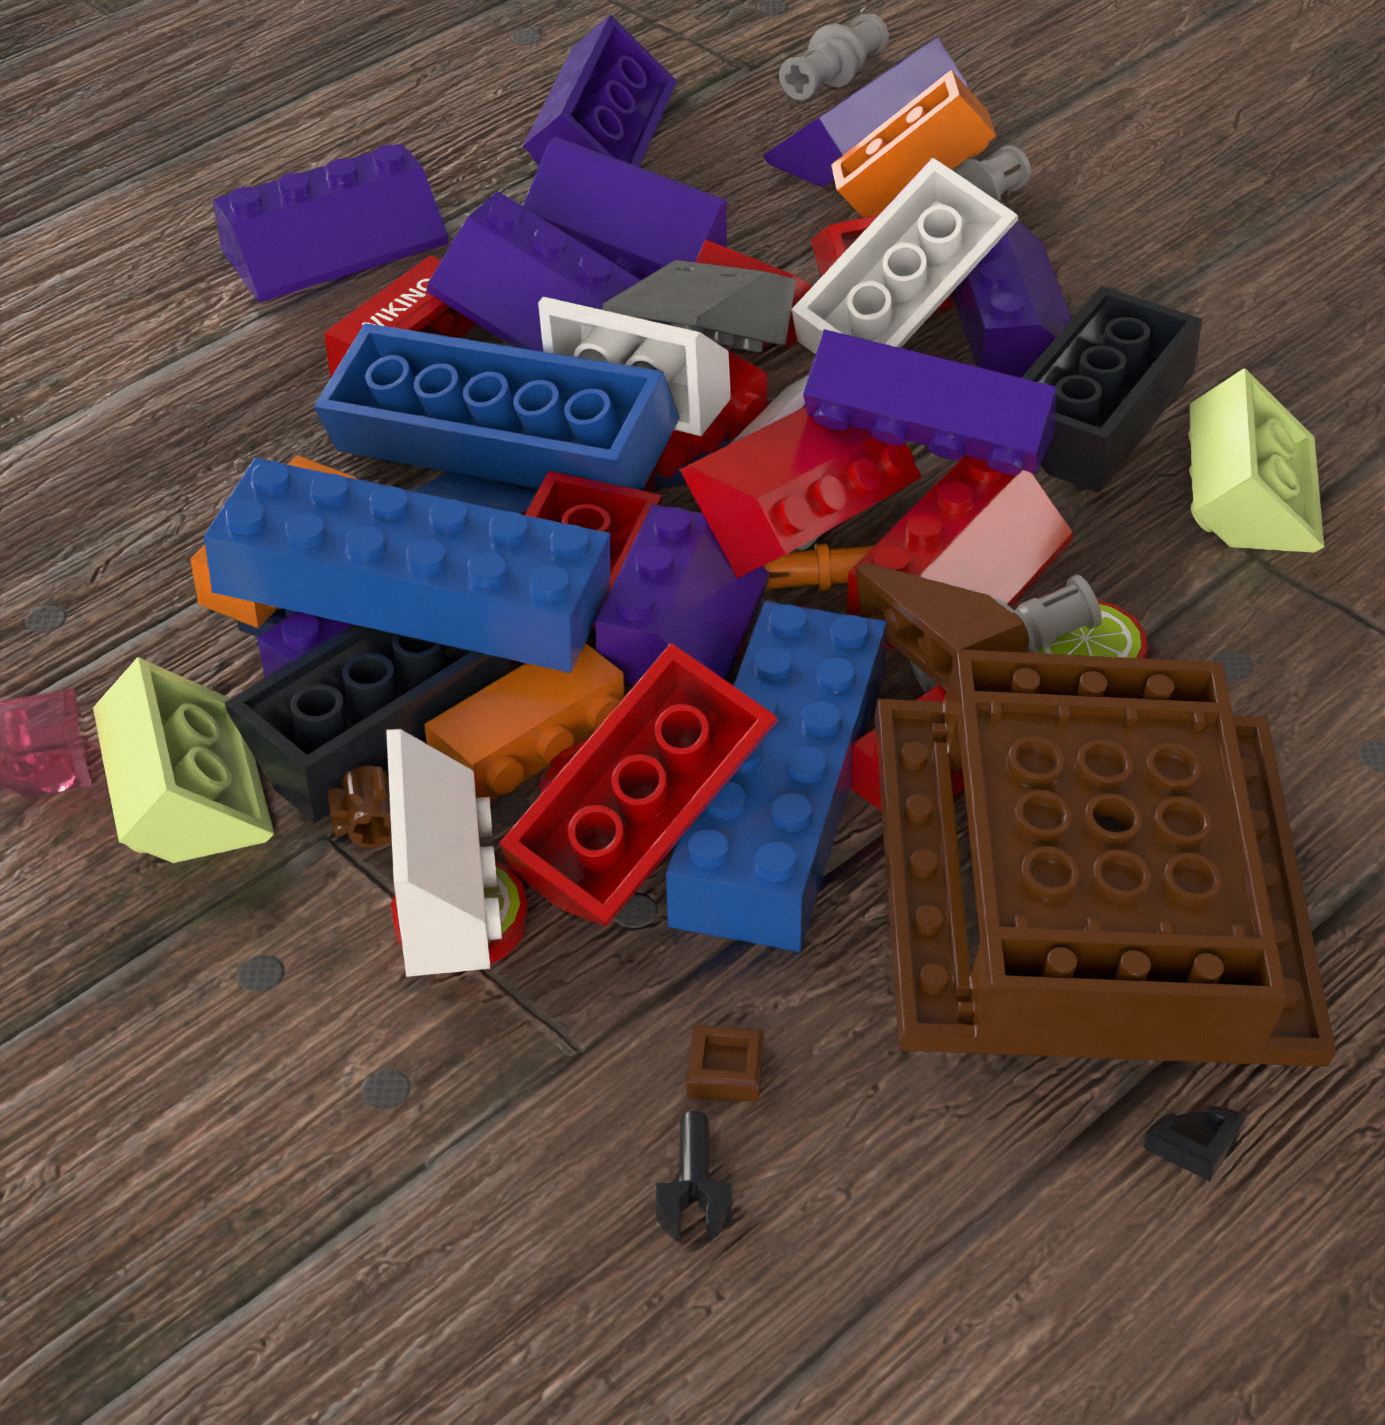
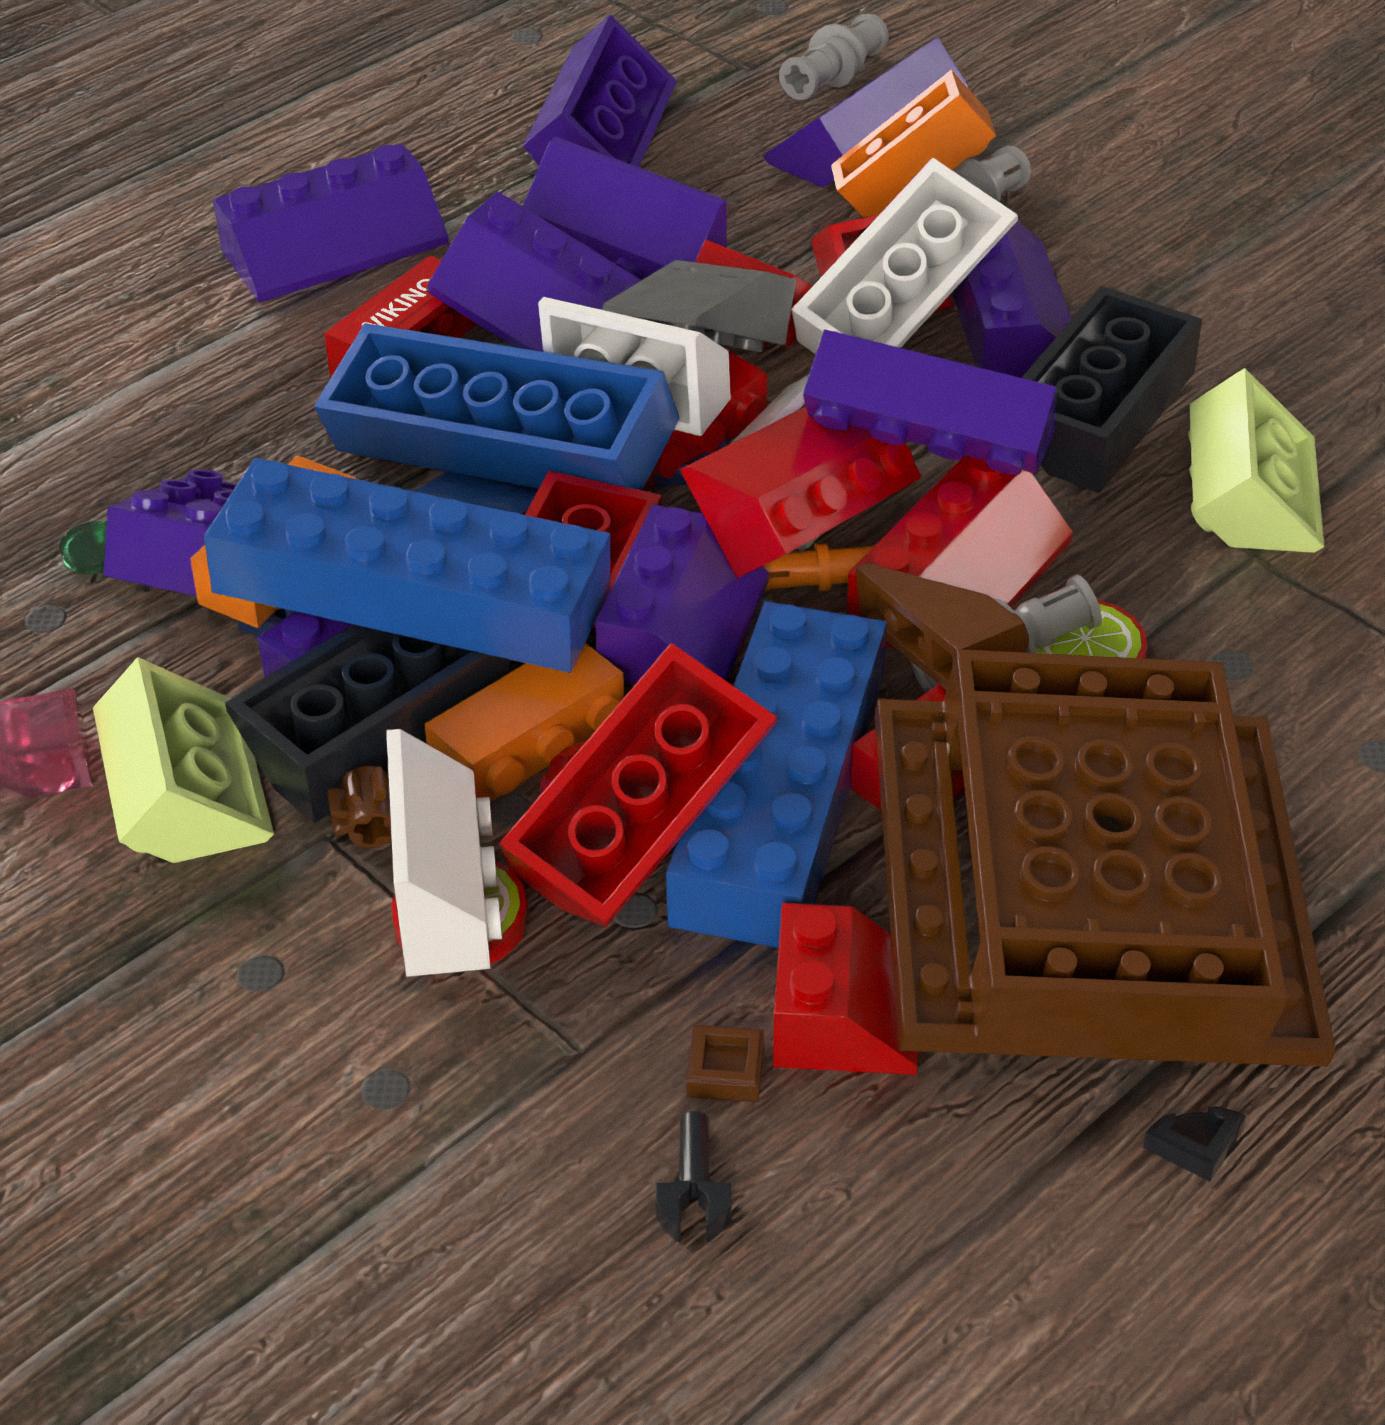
(84, 547): none -> clear green piece
(162, 529): none -> dark purple slope
(836, 993): none -> red slope

